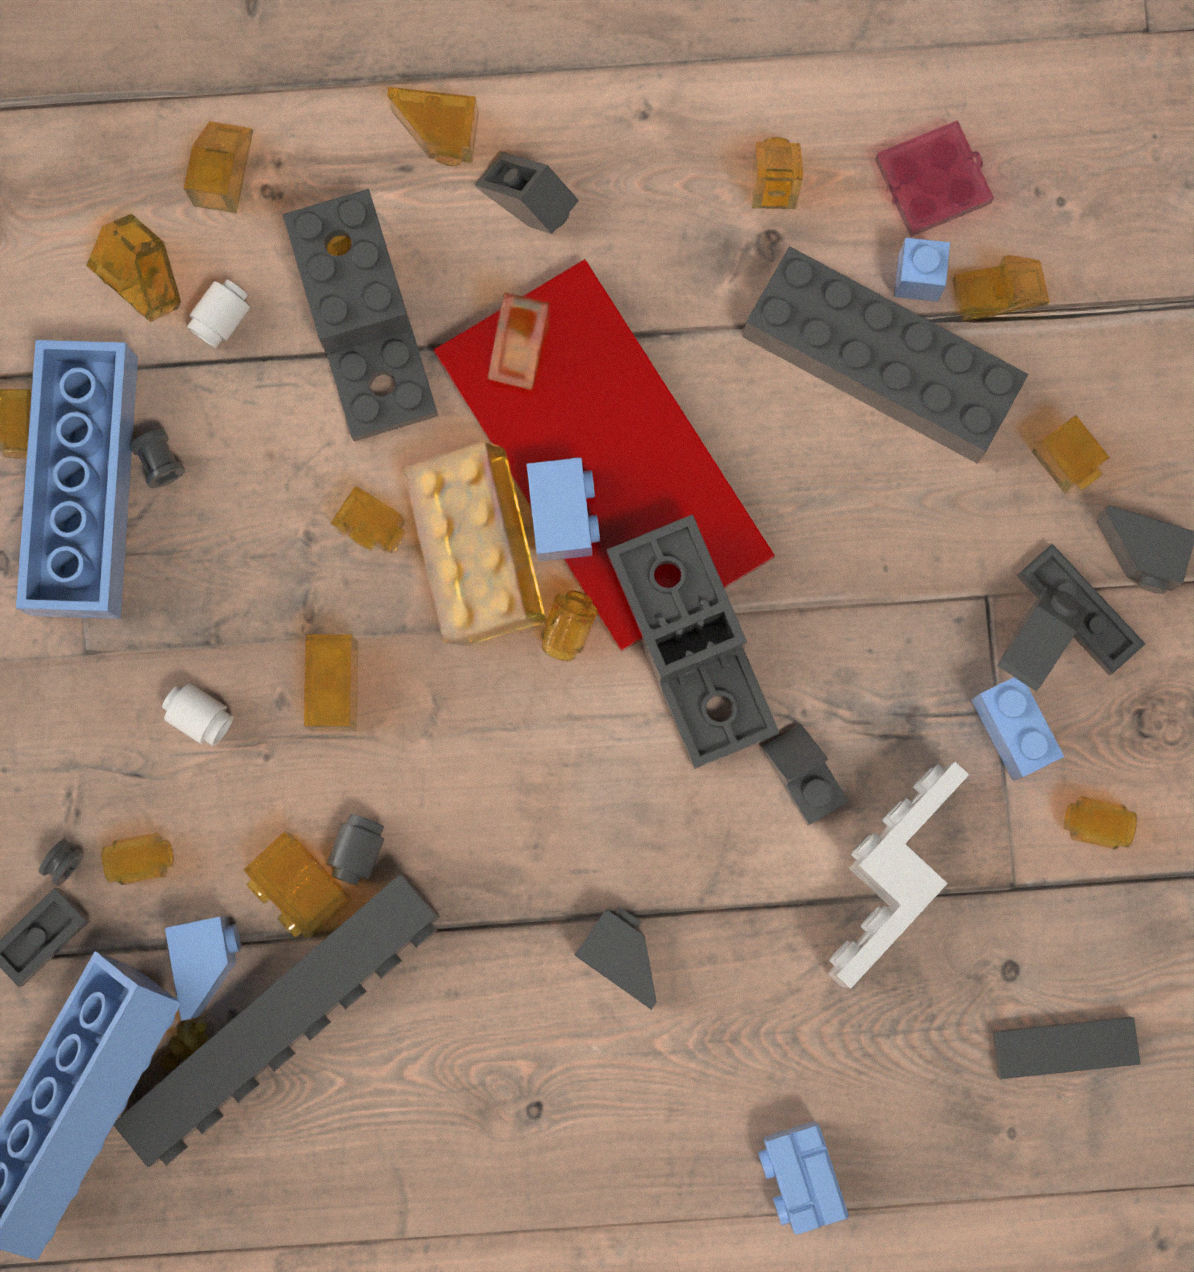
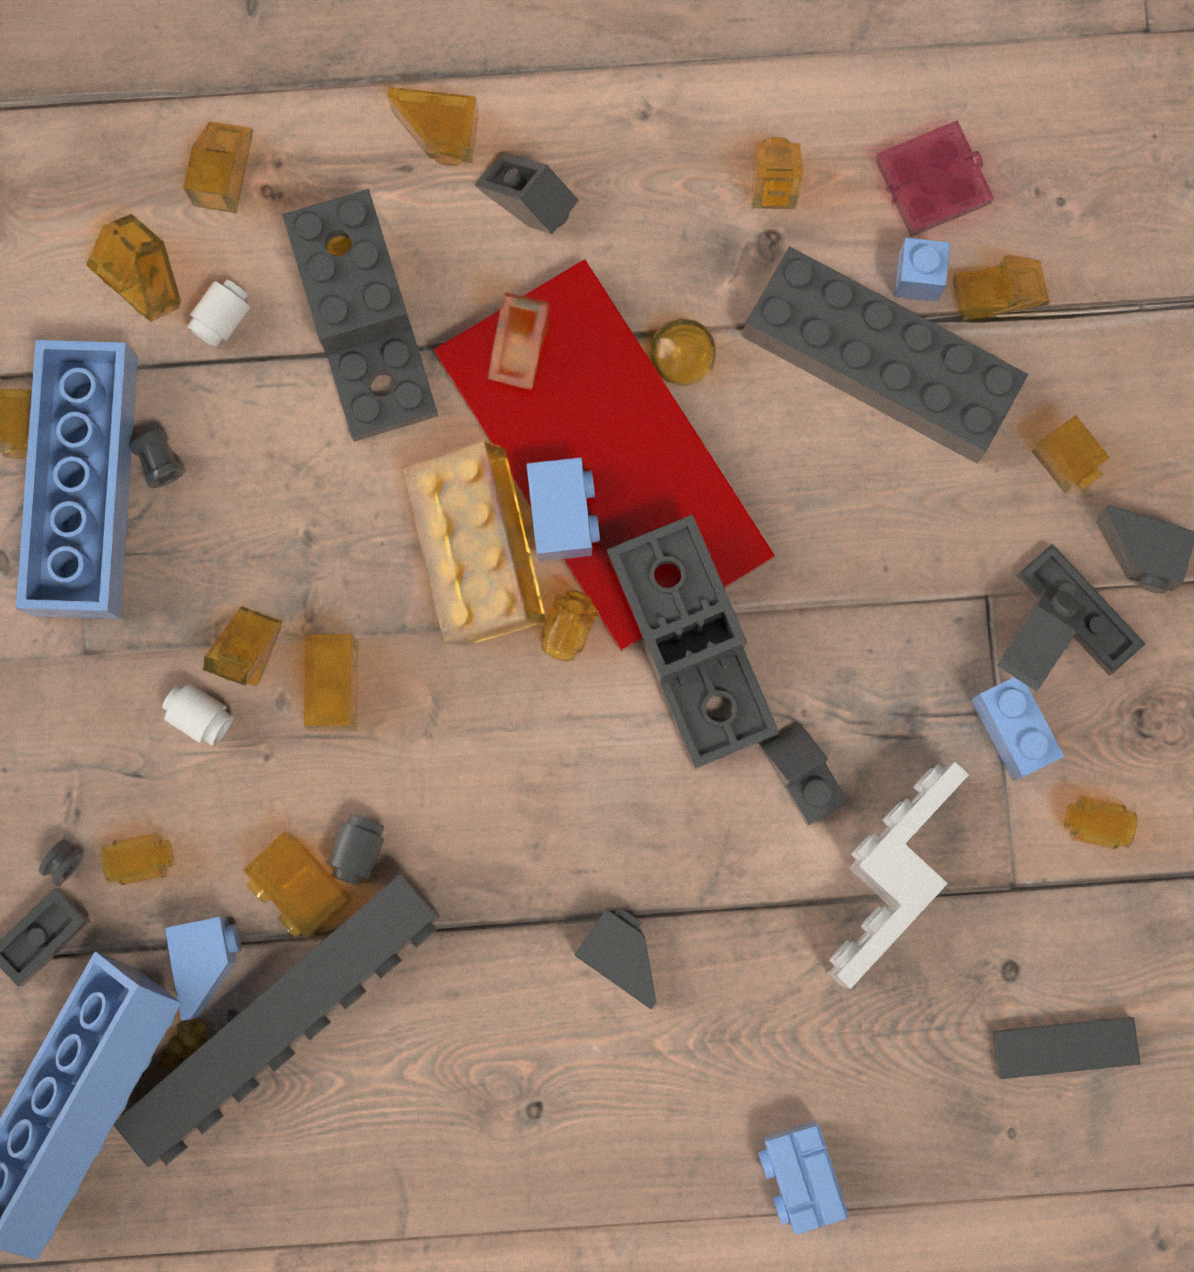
(243, 647): none -> clear yellow slope
(370, 522): clear yellow brick -> none
(683, 351): none -> clear yellow hair

